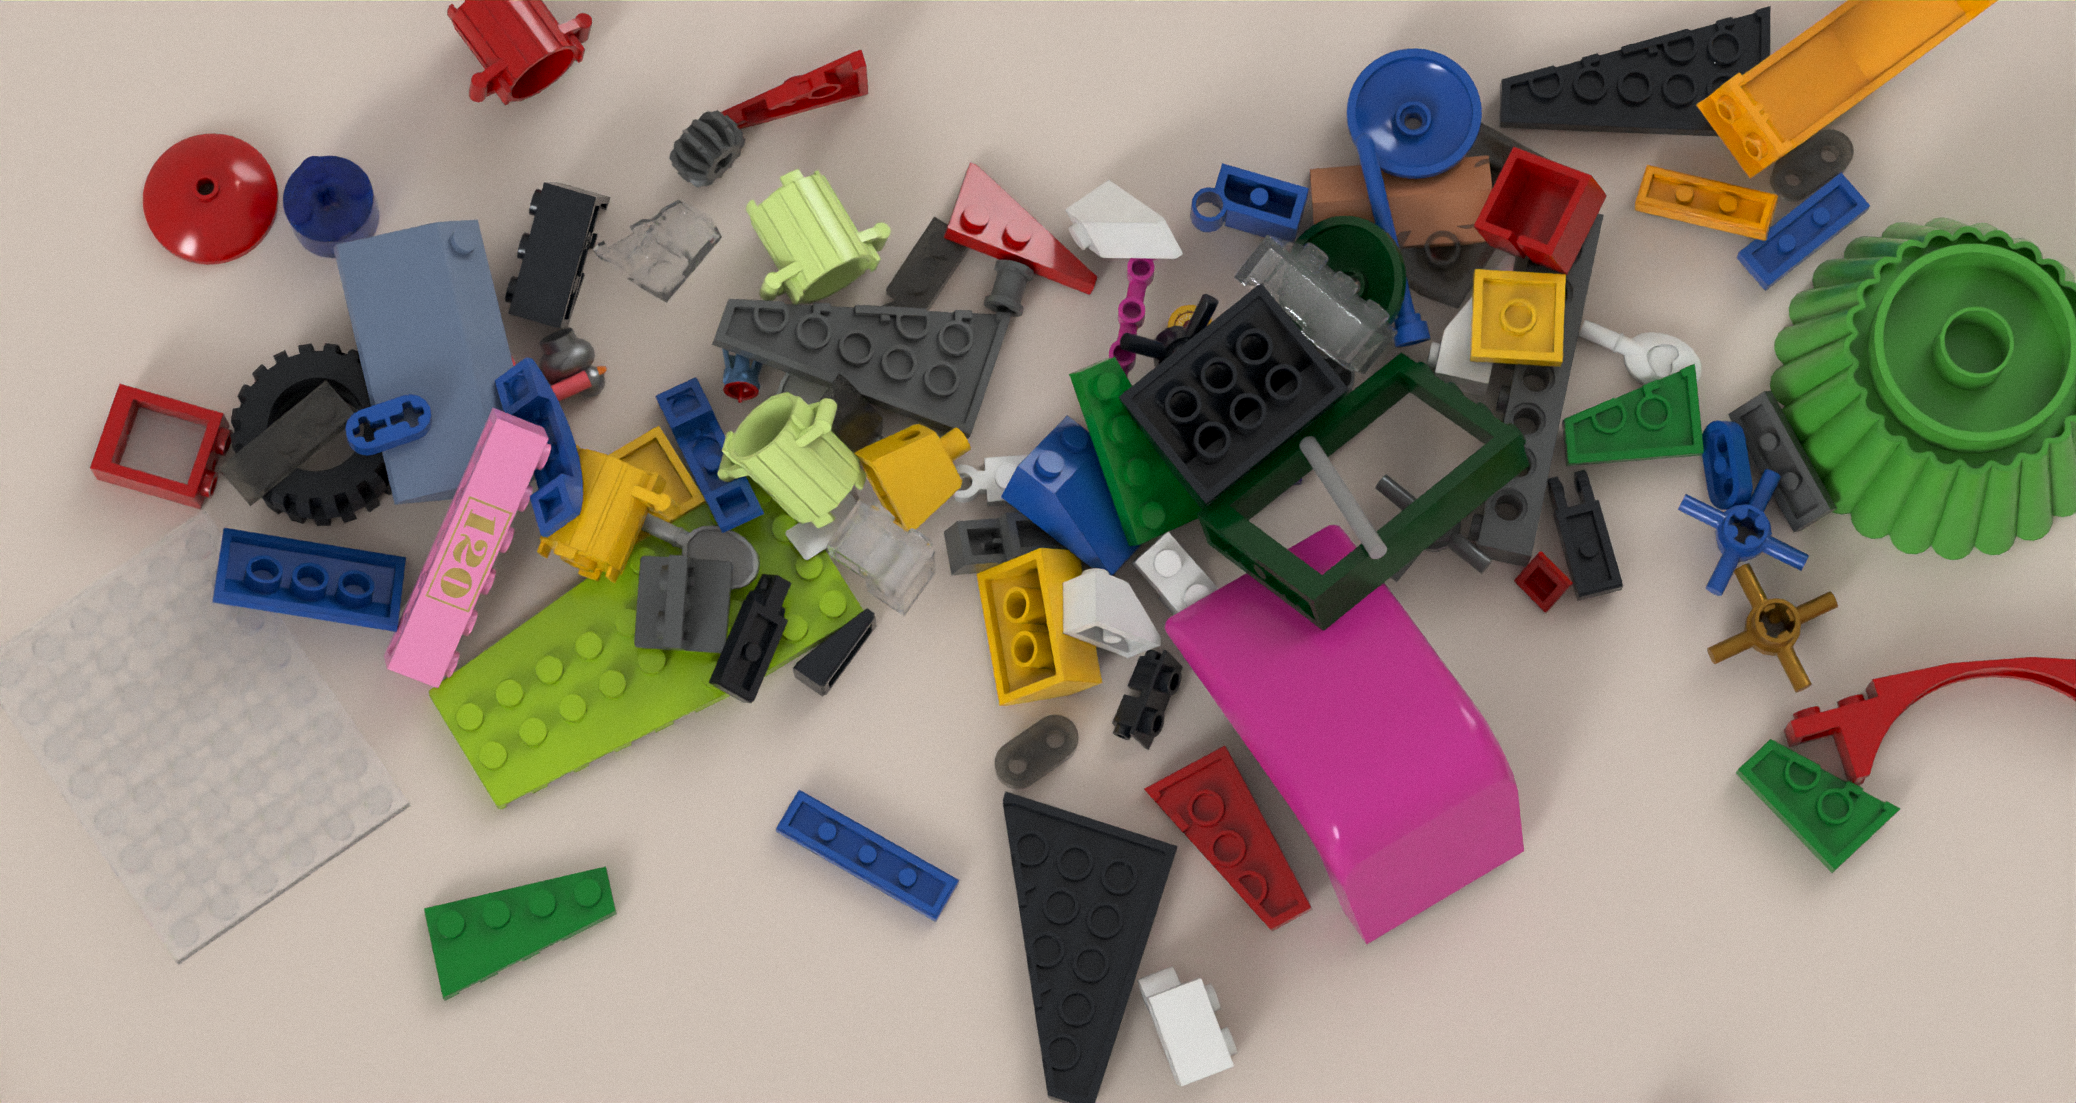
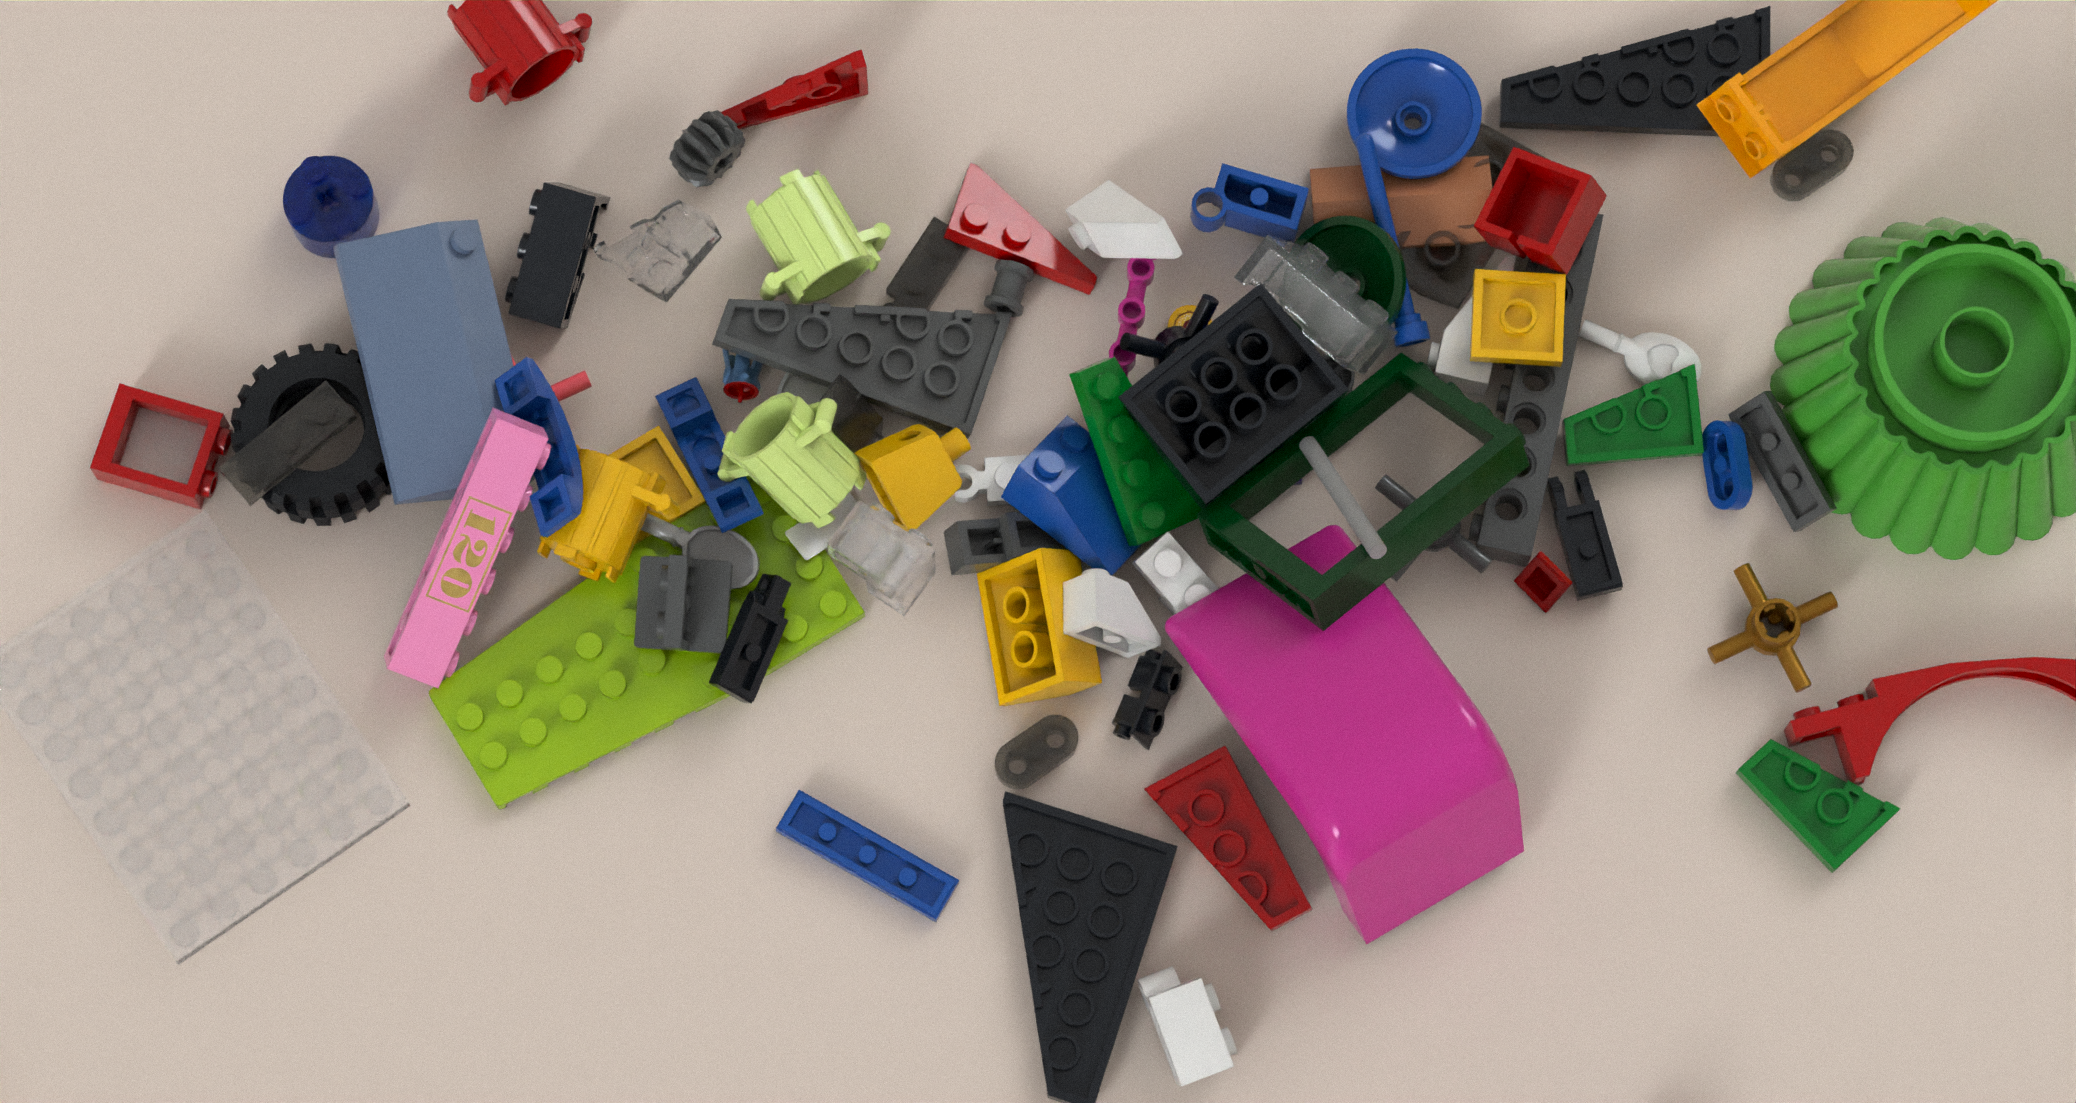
(213, 225): red dish -> none
(309, 579): blue slope -> none
(385, 414): blue beam -> none
(500, 928): green wing -> none
(567, 356): flat silver animal -> none
(828, 661): black slope -> none
(1706, 202): light orange tile -> none
(1751, 517): blue bar -> none
(1803, 231): blue plate -> none

